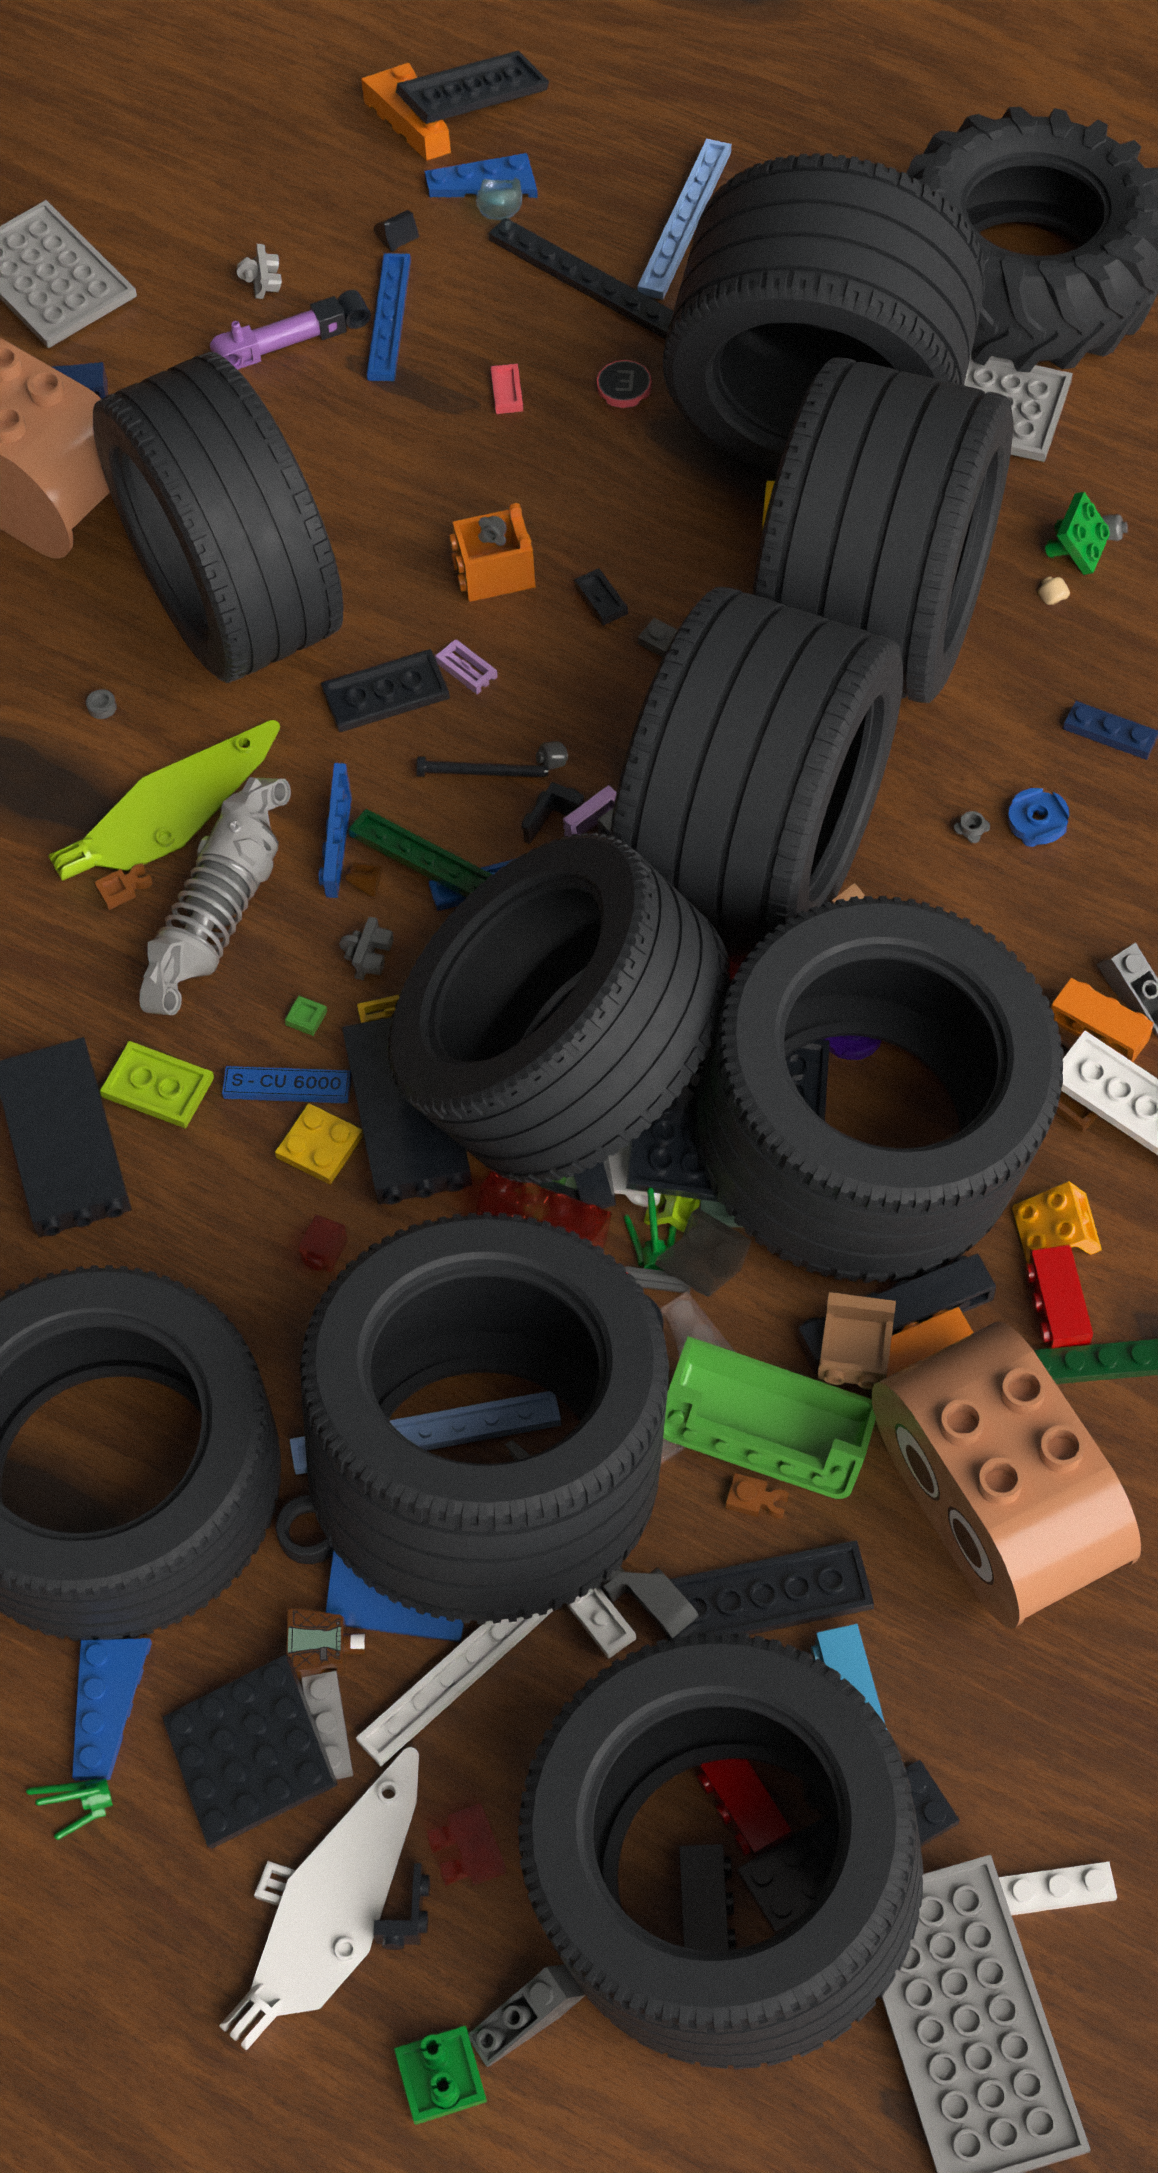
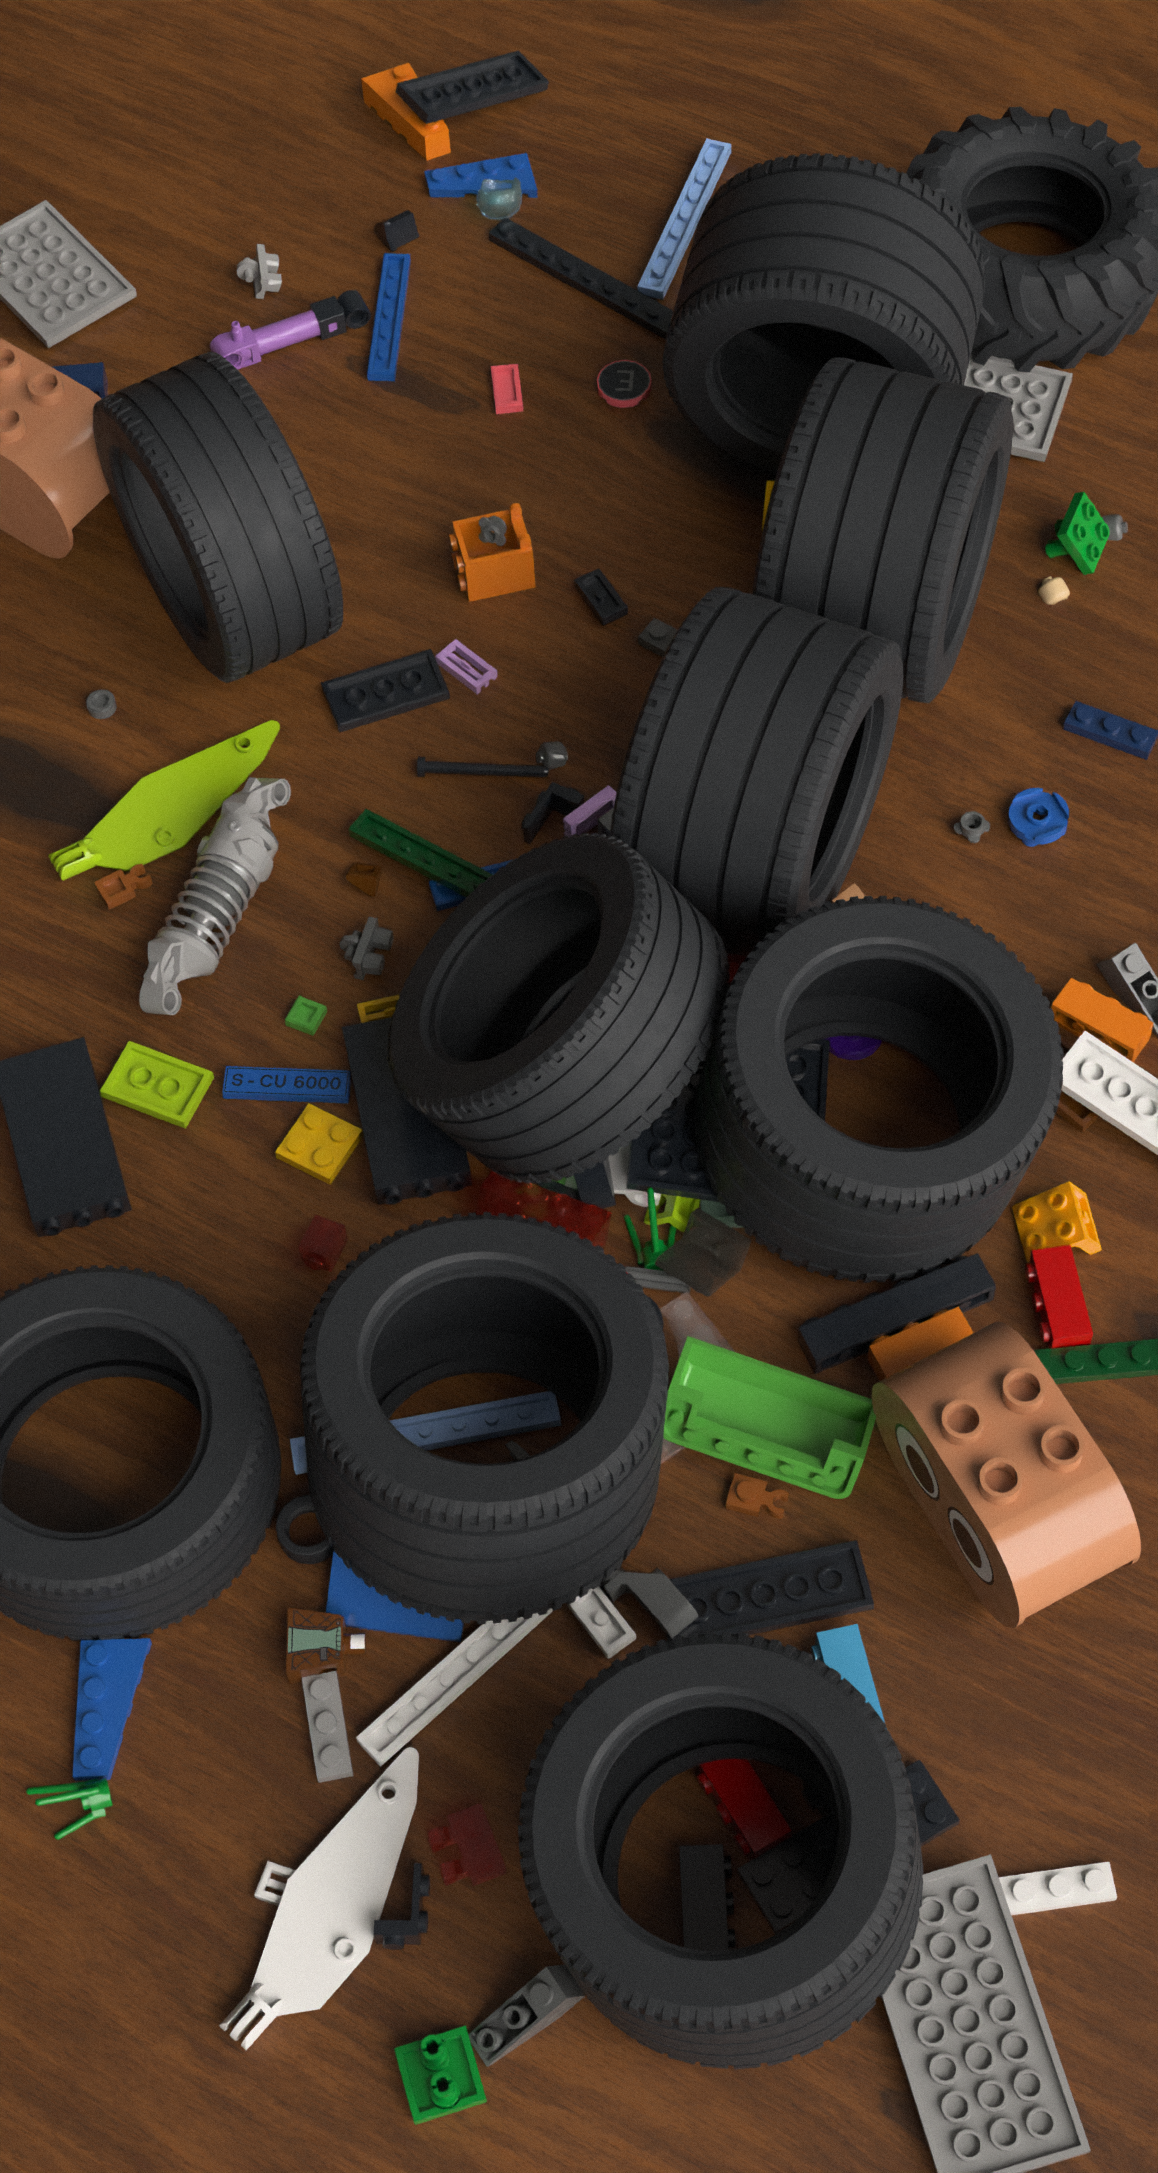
(249, 1751): black plate -> none
(336, 831): blue wing -> none
(856, 1340): medium nougat panel -> none

